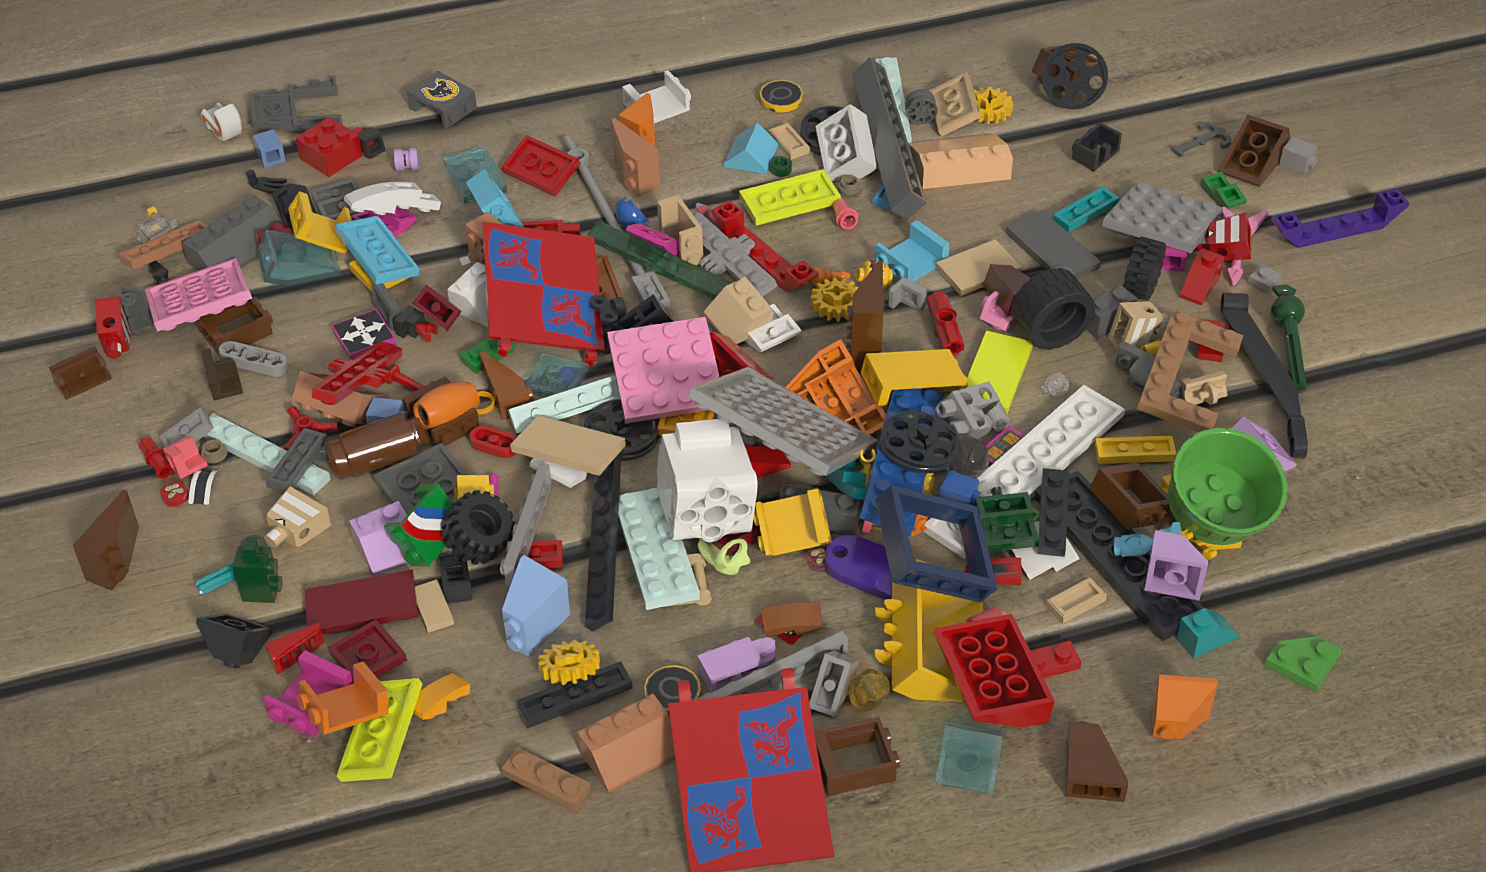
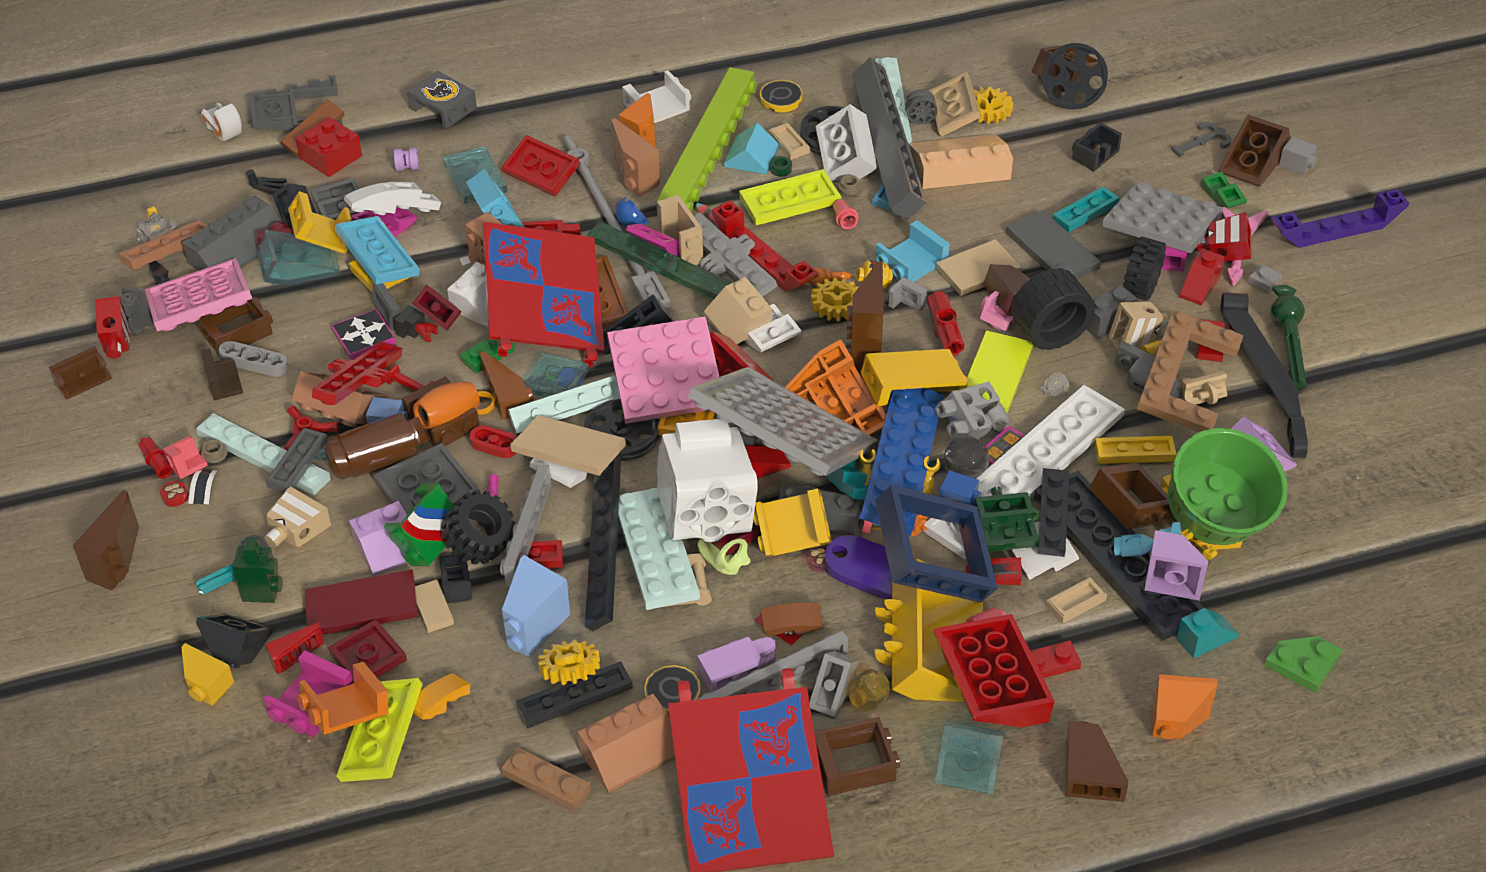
(194, 425): light grey plate -> none
(205, 675): none -> yellow slope
(269, 148): medium blue brick -> none
(326, 110): none -> dark orange tile
(370, 141): pearl dark grey piece -> none
(469, 483): yellow brick -> none
(613, 309): black piece -> none
(710, 137): none -> lime brick
(920, 442): black wedge -> none

